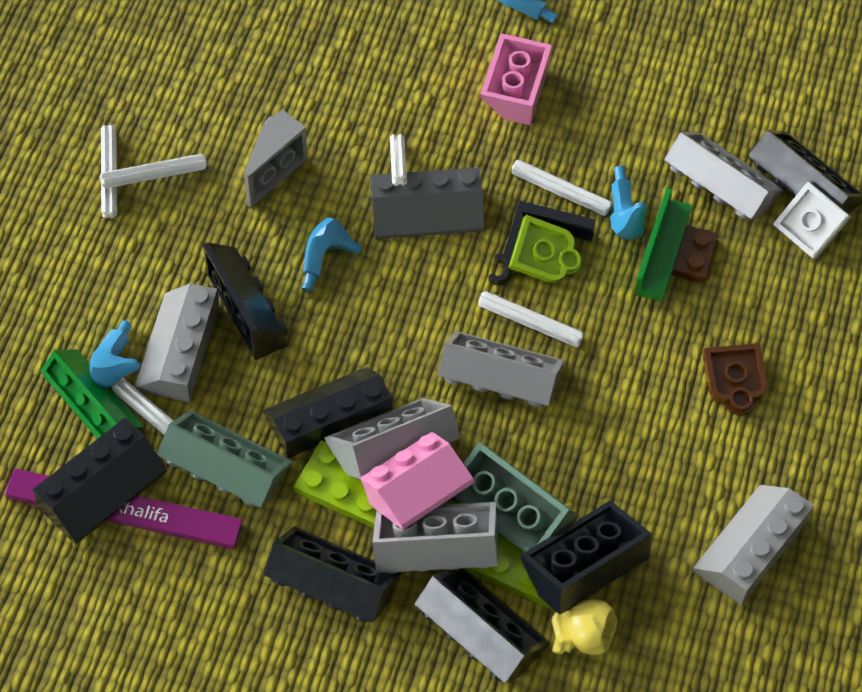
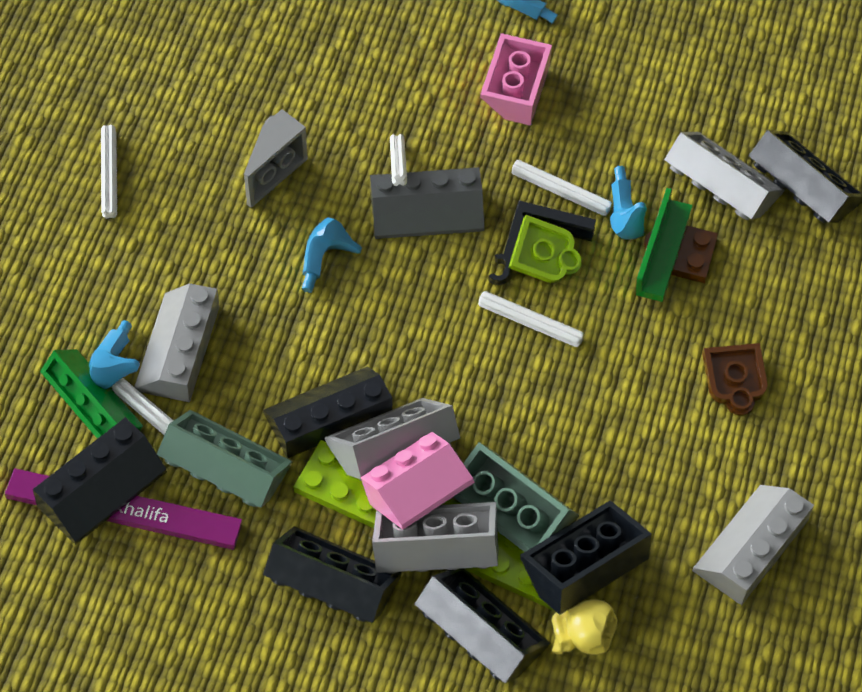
(153, 171): white axle -> none
(244, 300): black slope -> none
(500, 368): light grey slope -> none
(811, 220): white tile -> none

